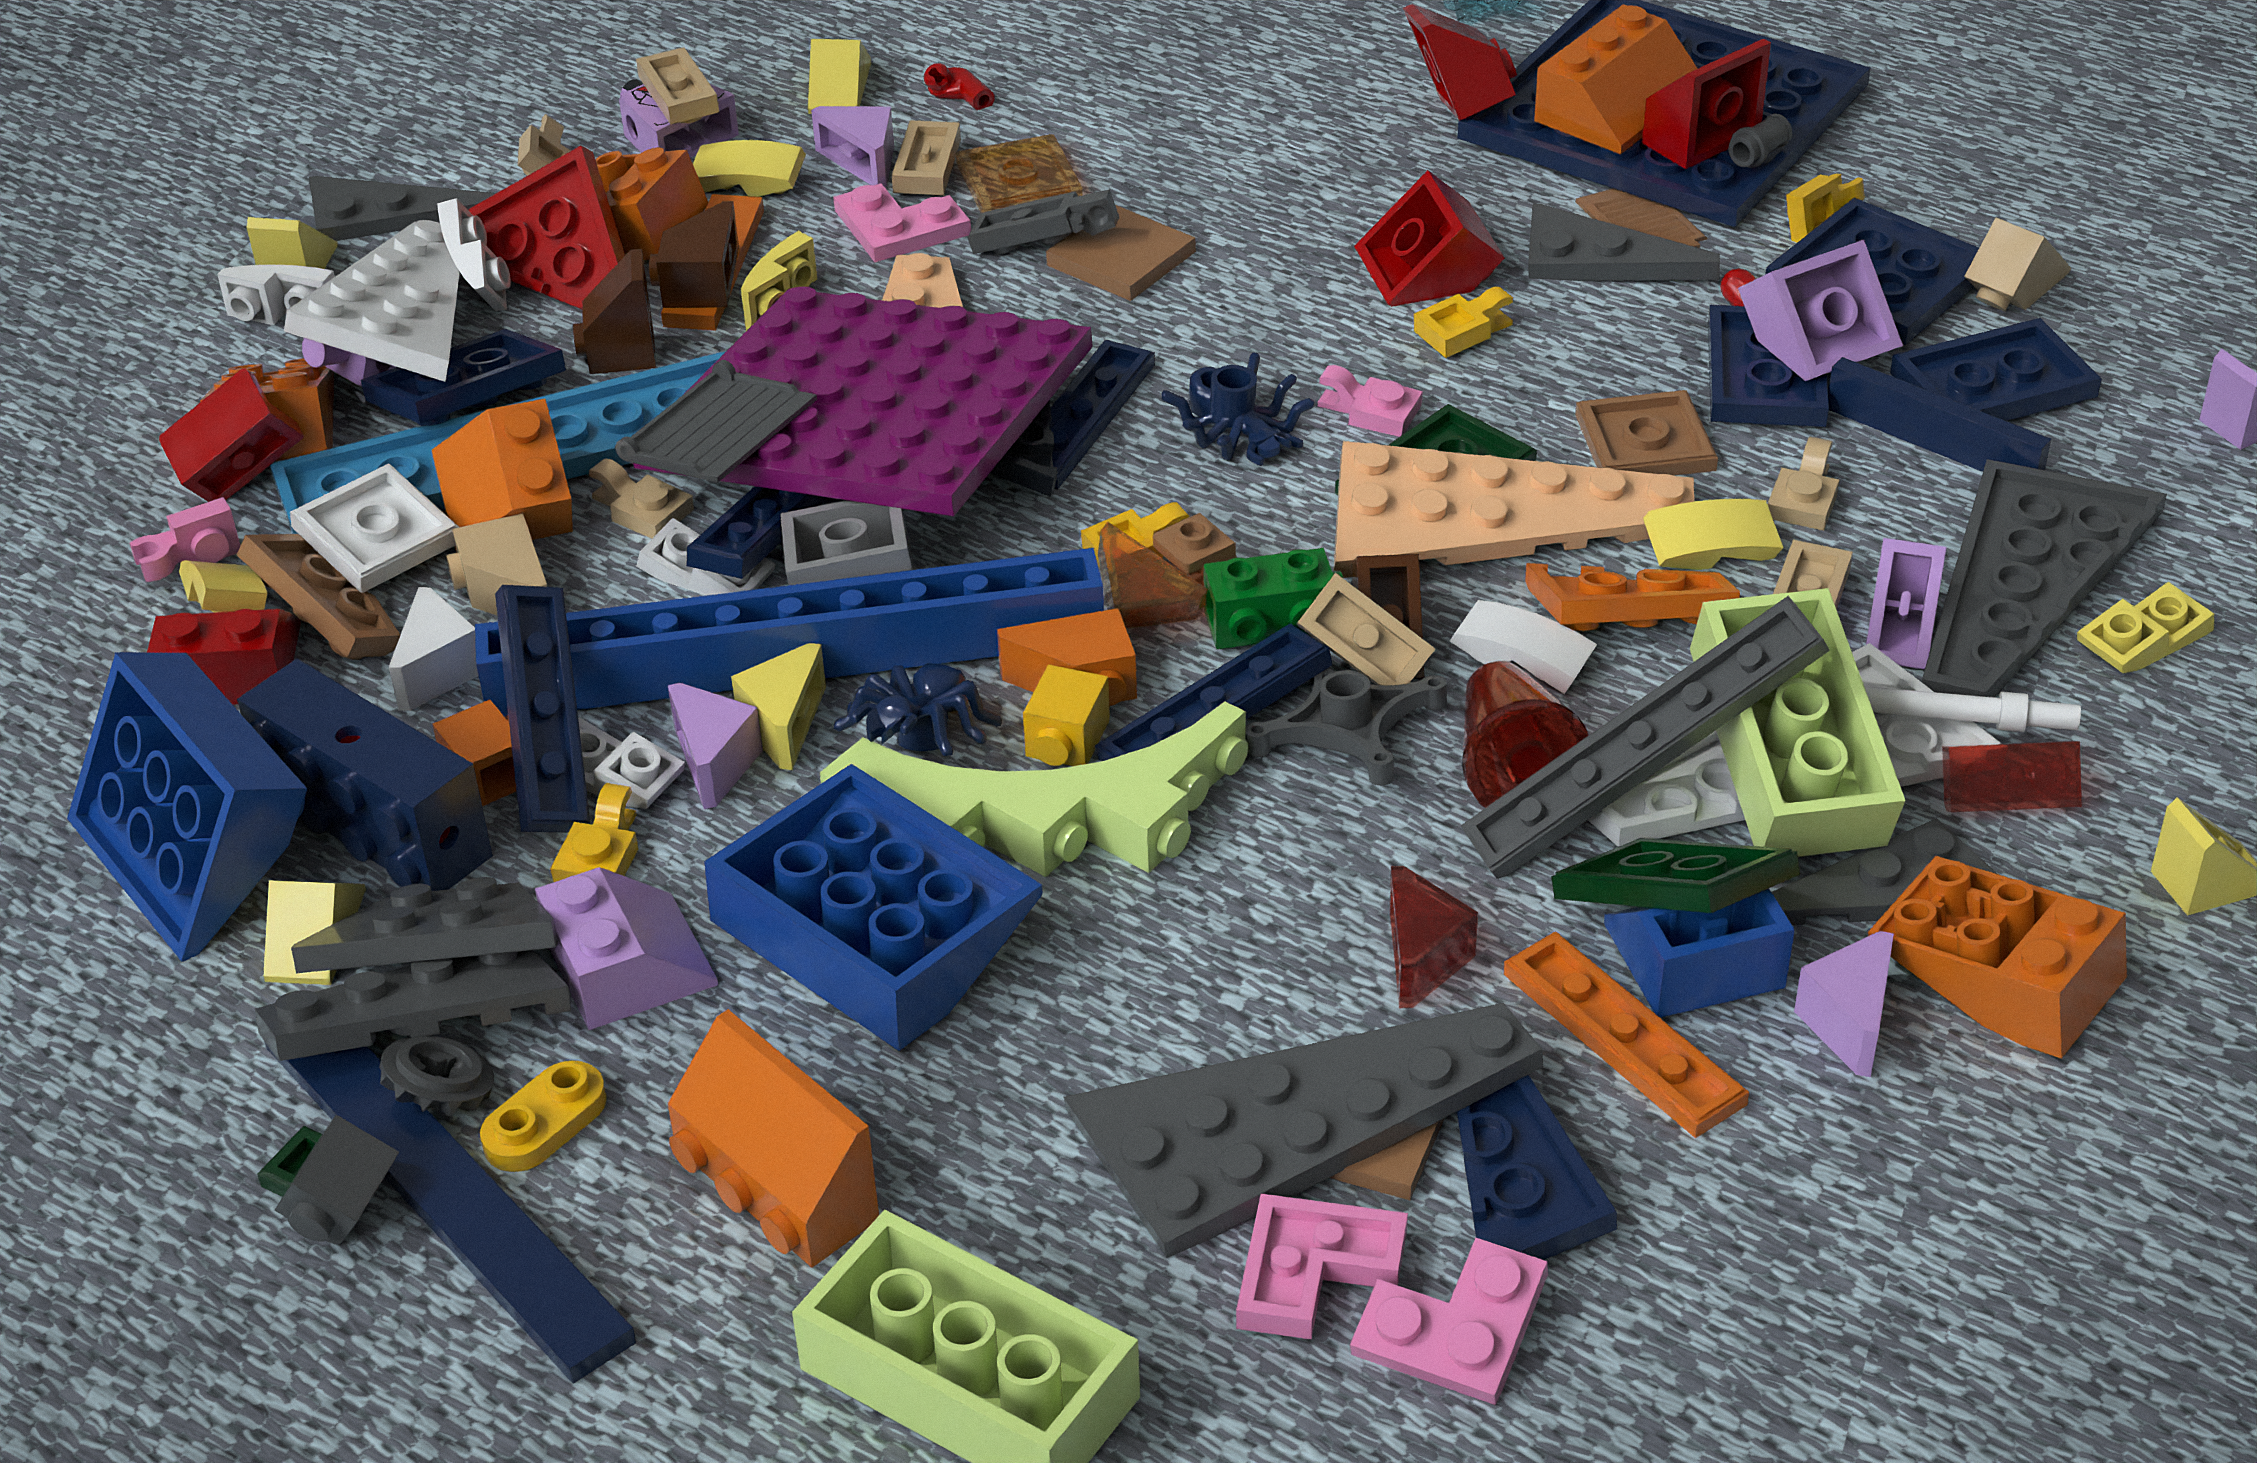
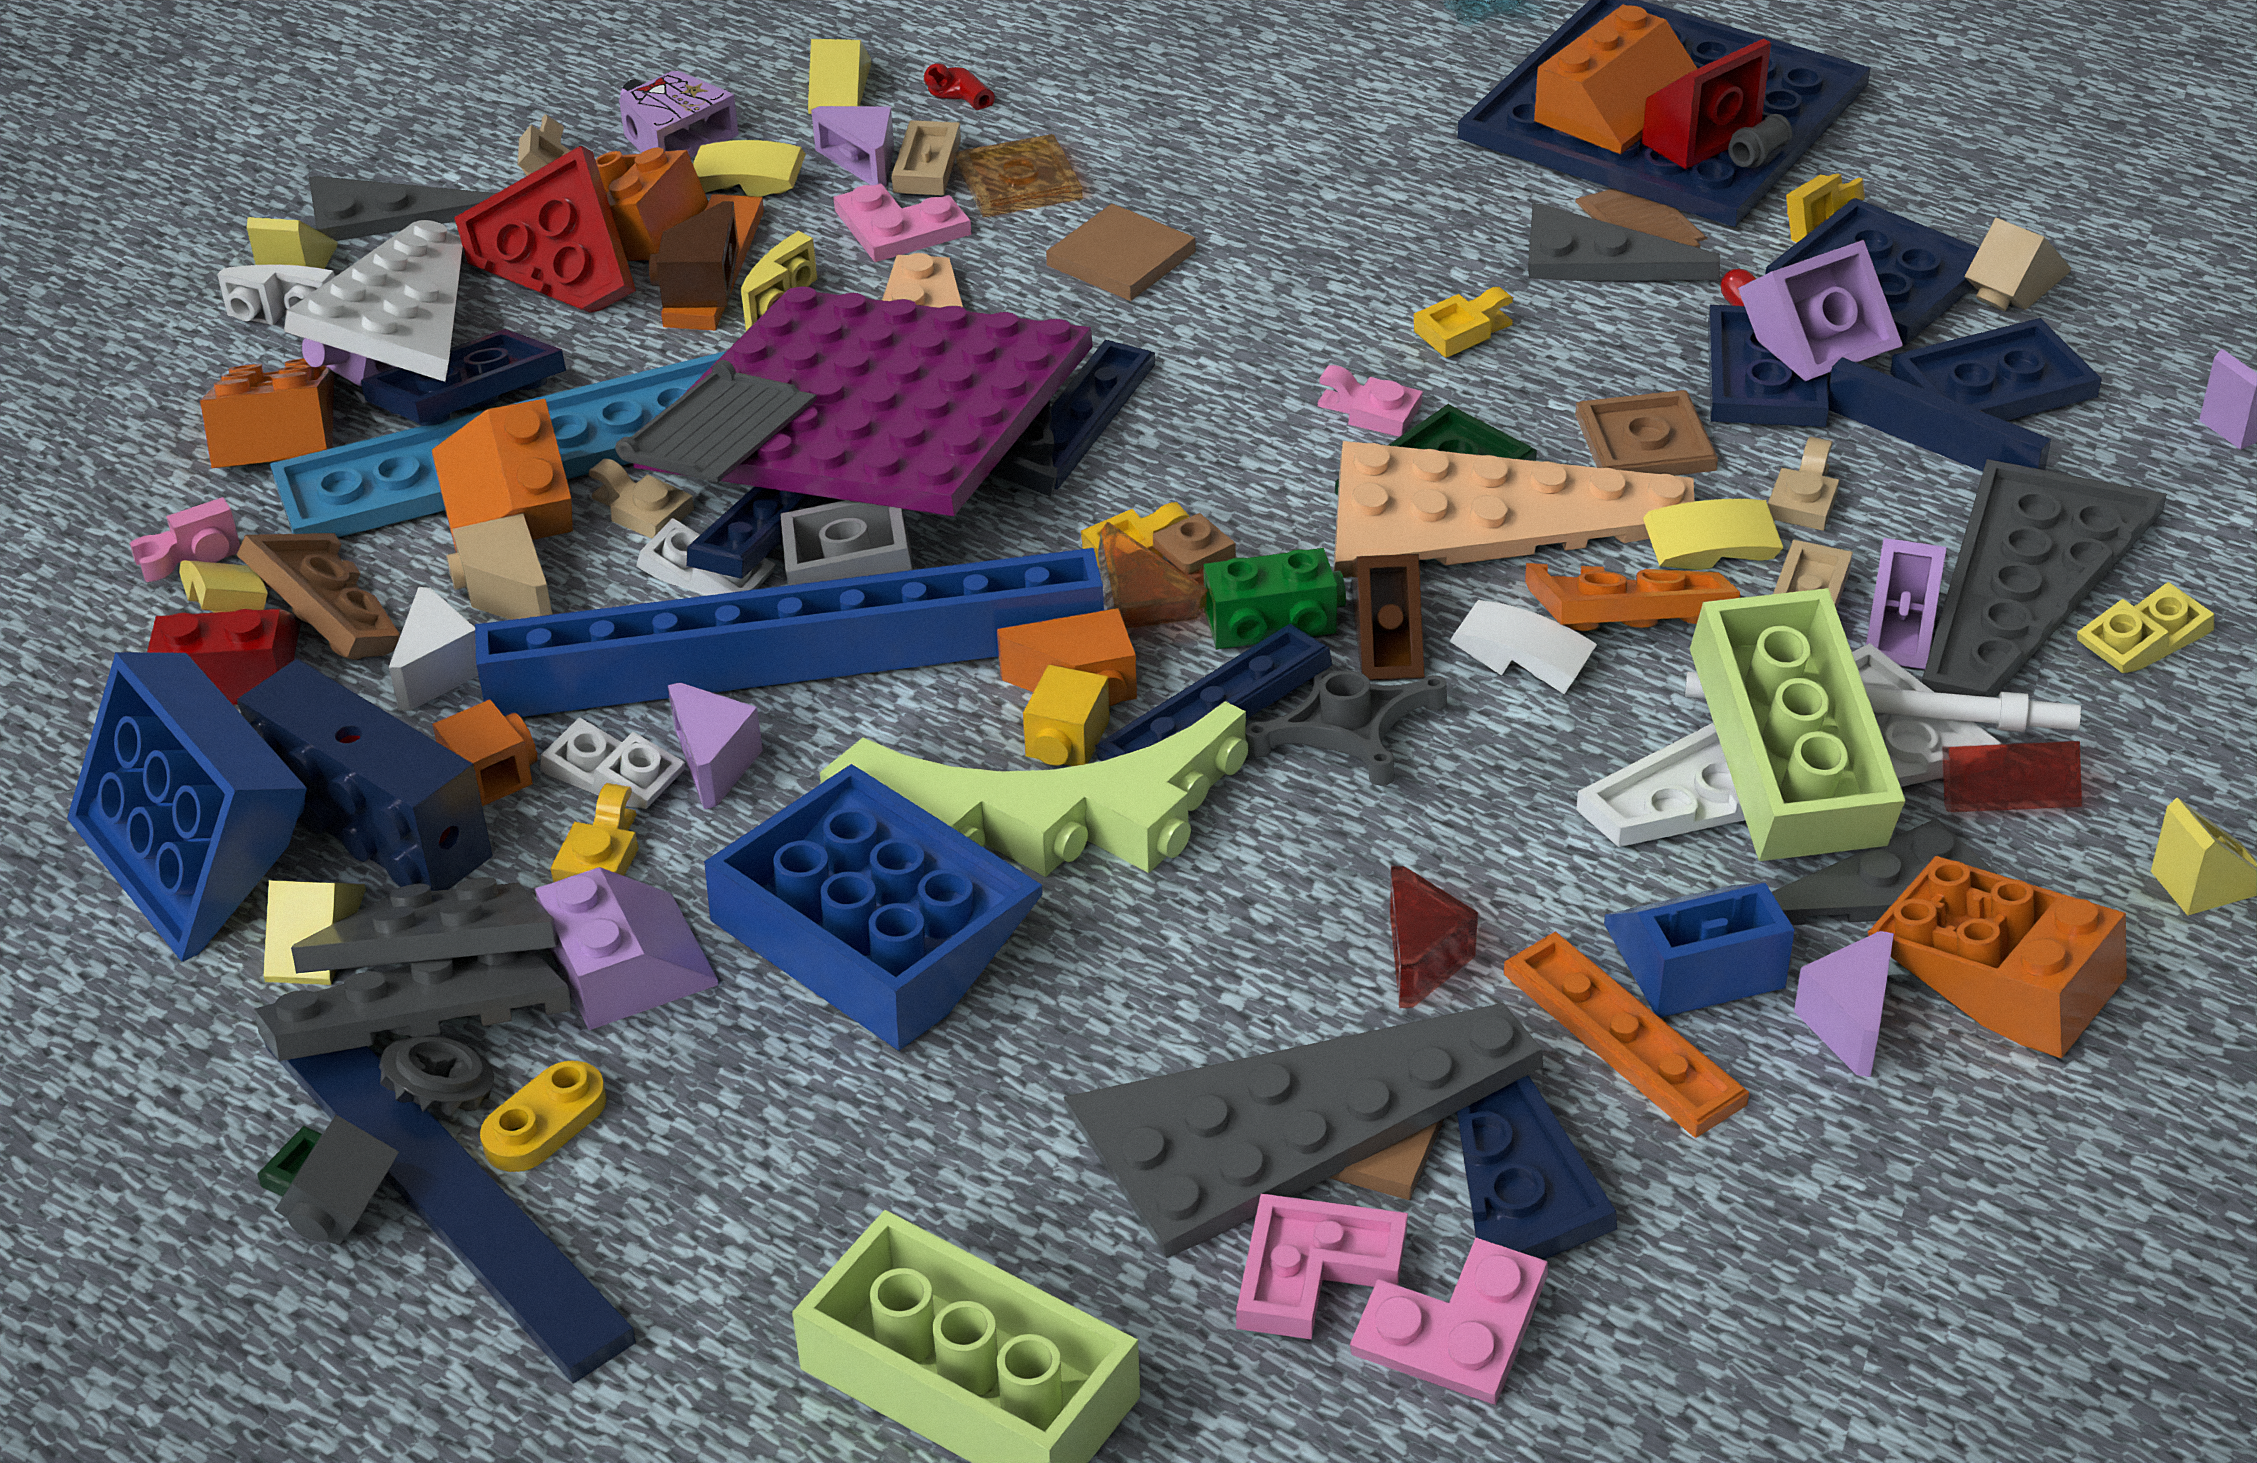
(228, 438): red panel -> none
(374, 527): white tile -> none
(475, 261): white slope -> none
(542, 708): dark blue tile -> none
(618, 320): reddish brown slope -> none
(677, 86): tan plate -> none
(773, 1142): orange slope -> none
(786, 699): light yellow slope -> none
(918, 709): dark blue animal -> none
(1043, 220): dark grey hinge -> none
(1228, 400): dark blue animal -> none
(1365, 634): tan plate -> none
(1428, 245): red slope -> none
(1462, 62): red slope -> none
(1511, 730): clear red cone -> none
(1645, 737): dark grey tile -> none
(1676, 875): dark green tile -> none

